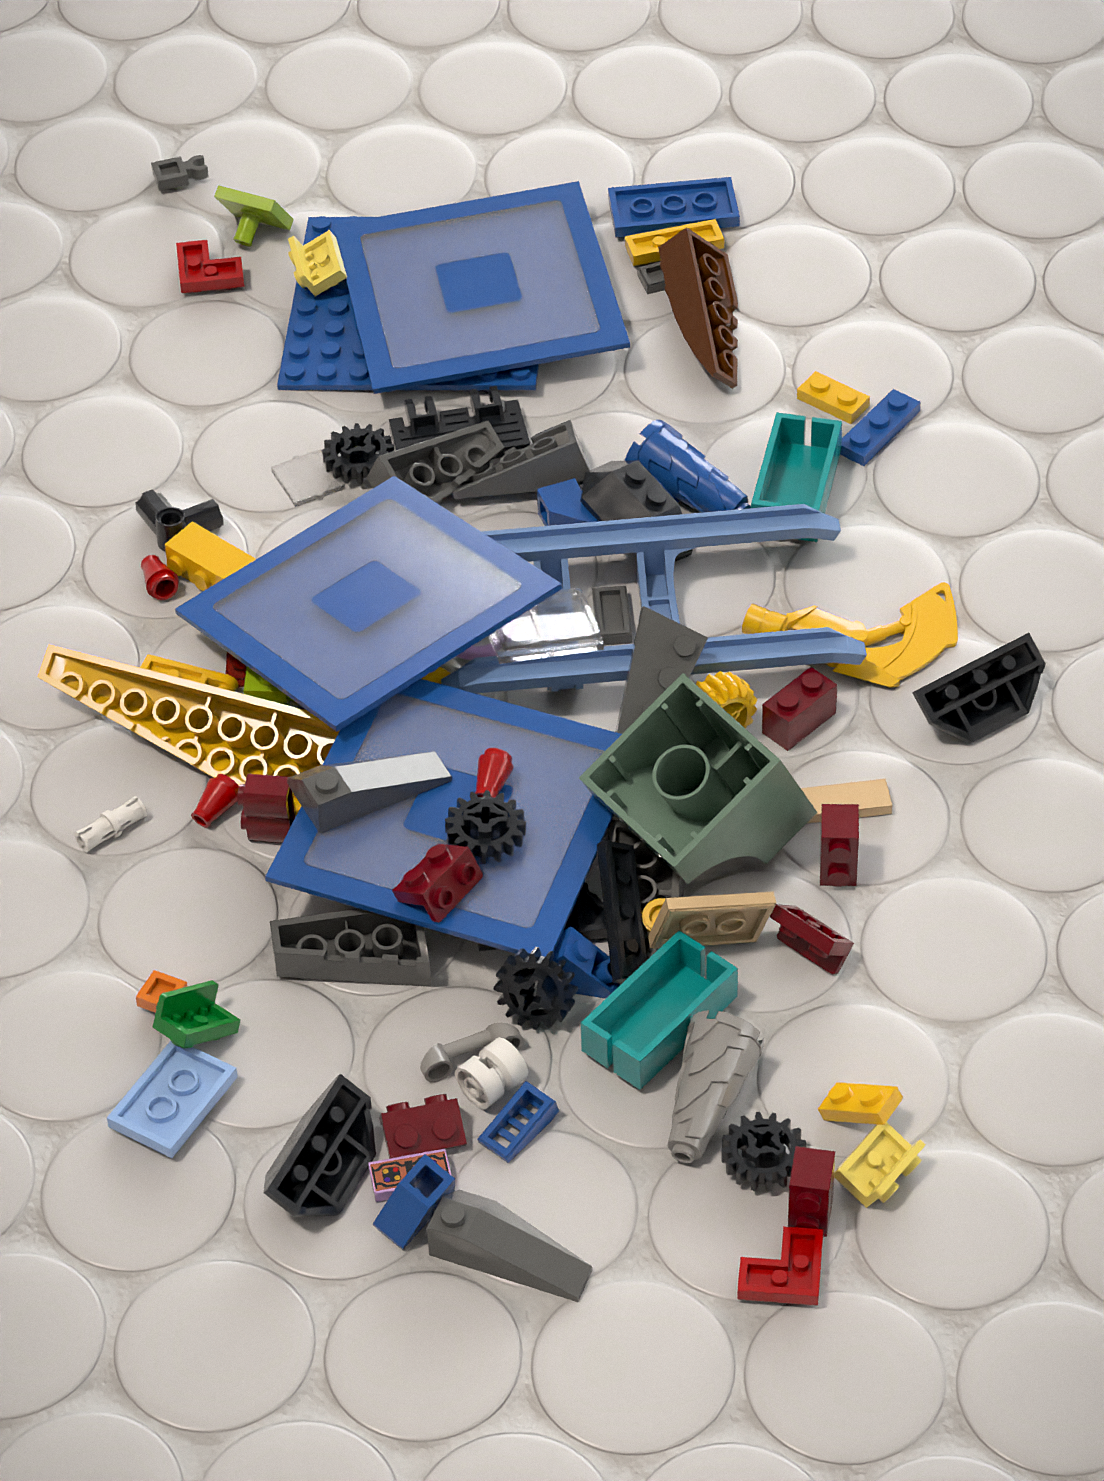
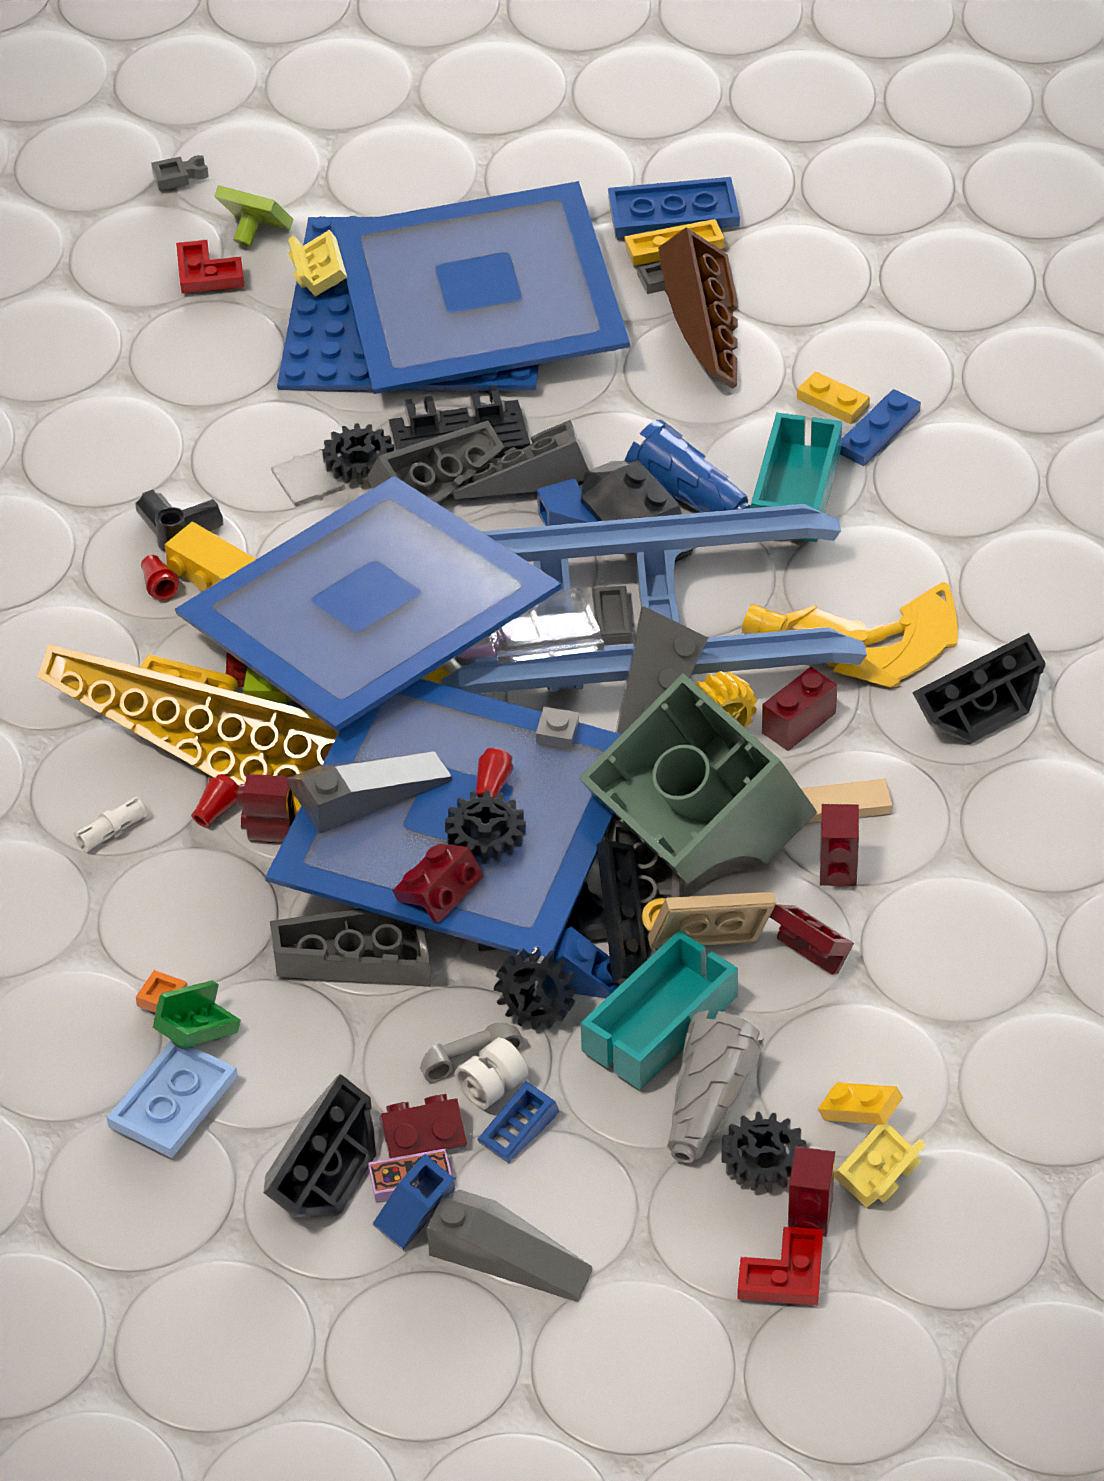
(557, 727): none -> light grey plate

